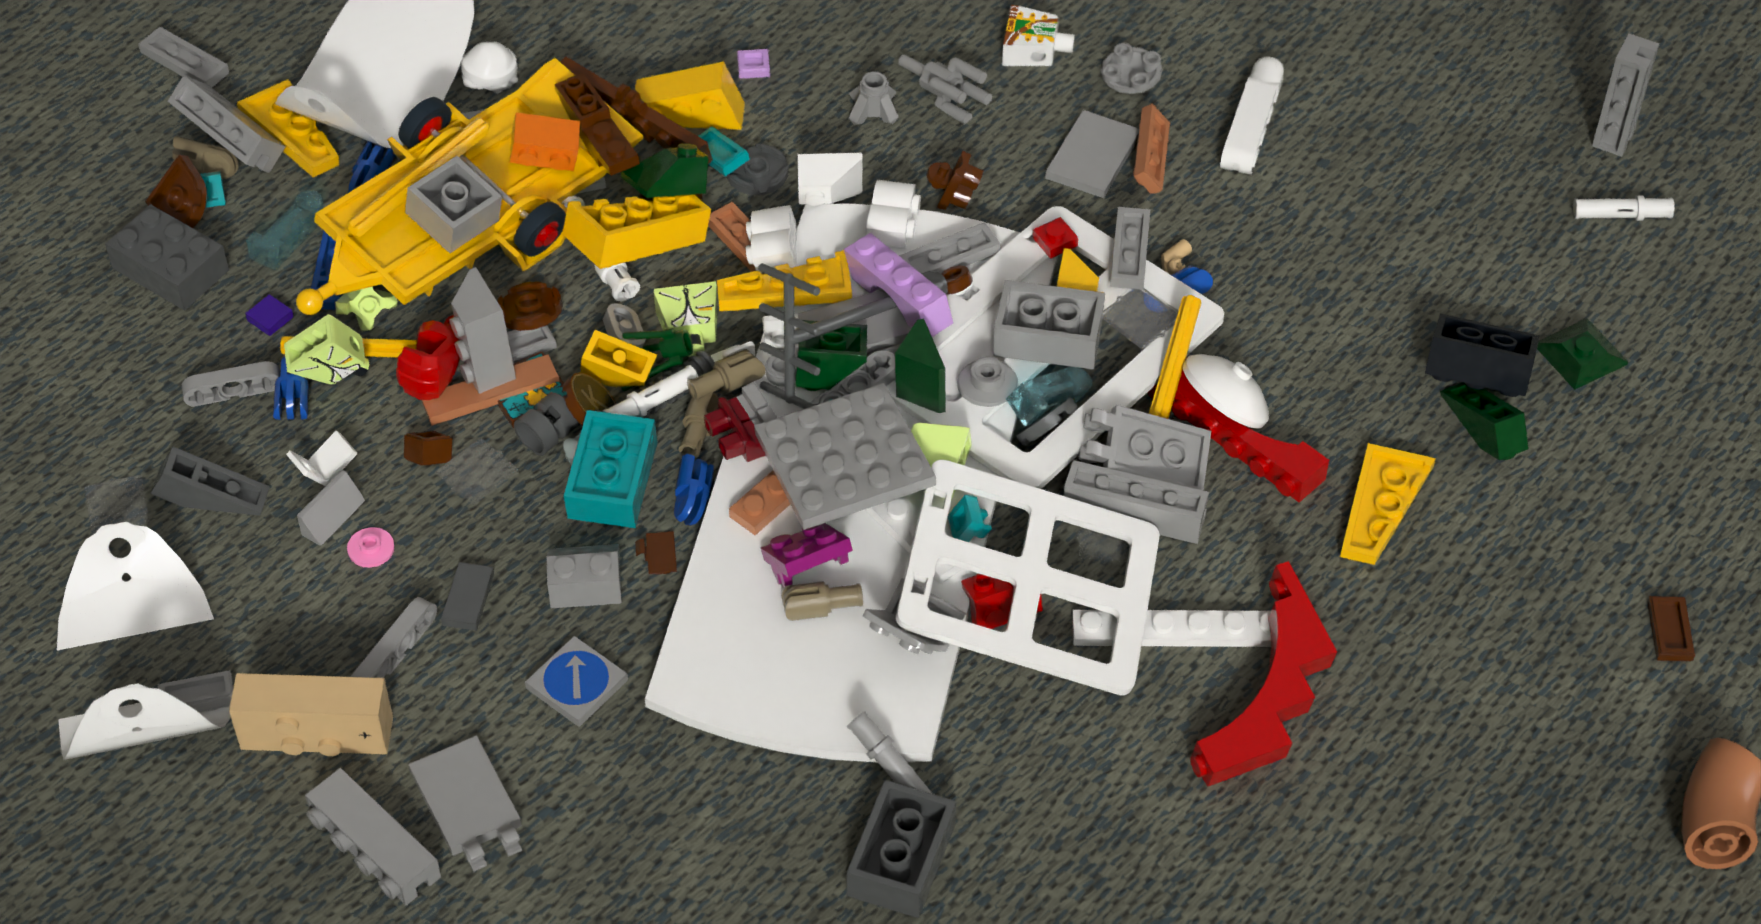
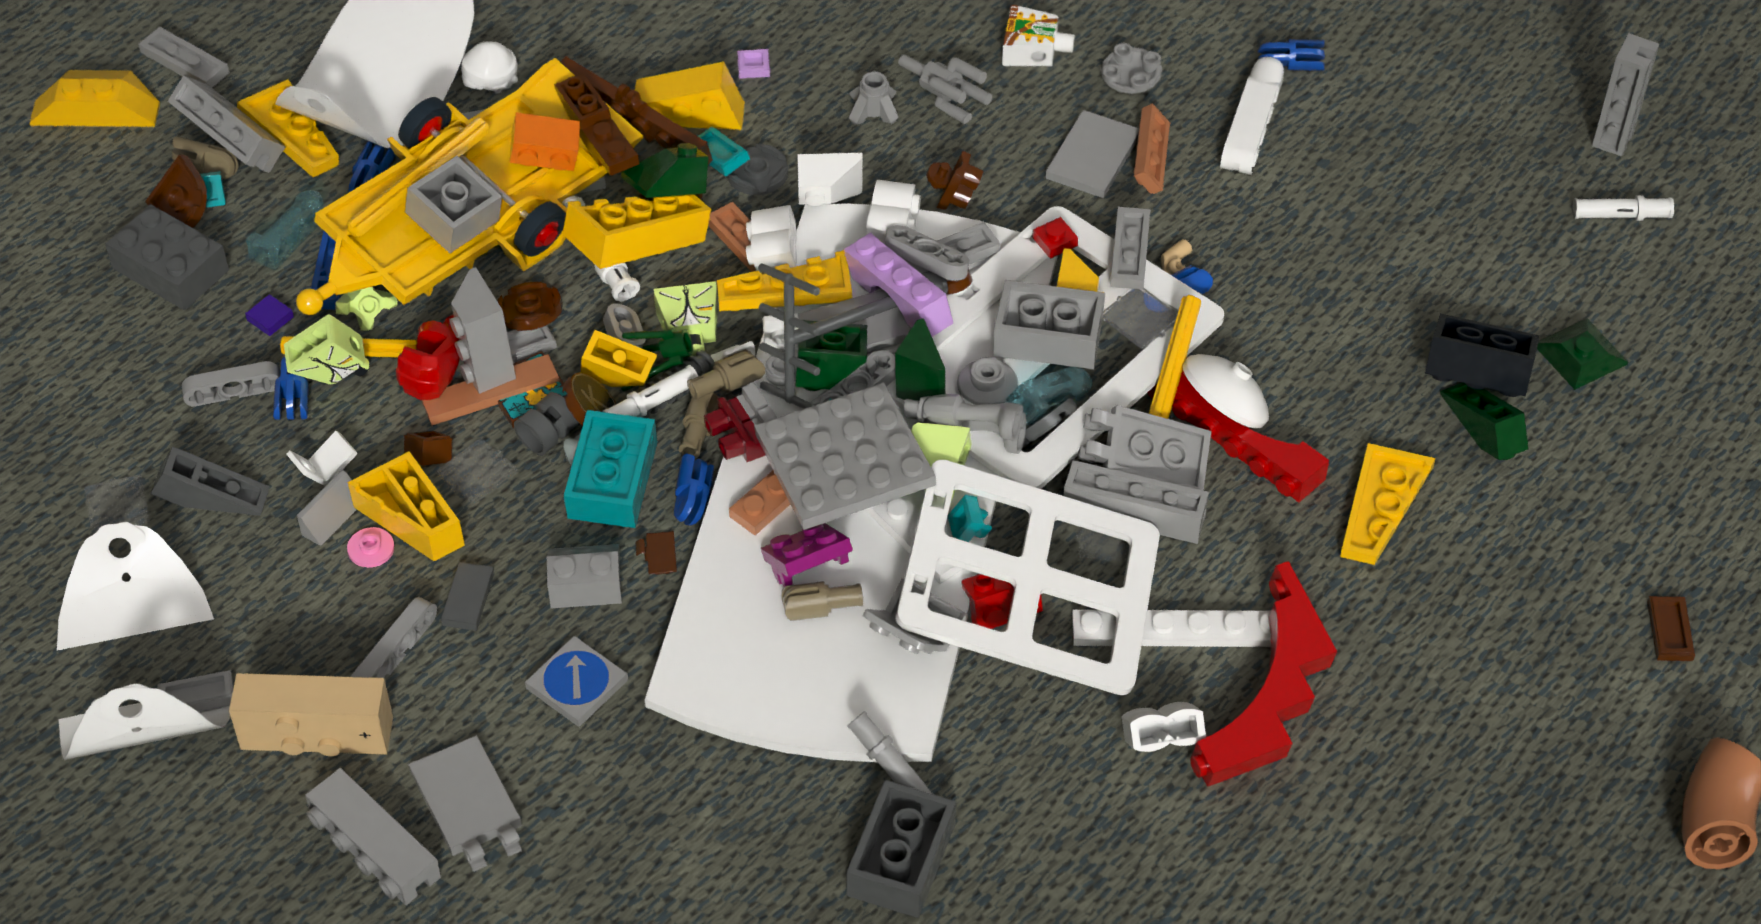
(96, 100): none -> yellow wedge
(408, 506): none -> yellow wedge
(927, 253): none -> light grey beam
(952, 410): none -> light grey piece
(1154, 729): none -> white brick
(1296, 54): none -> blue arm

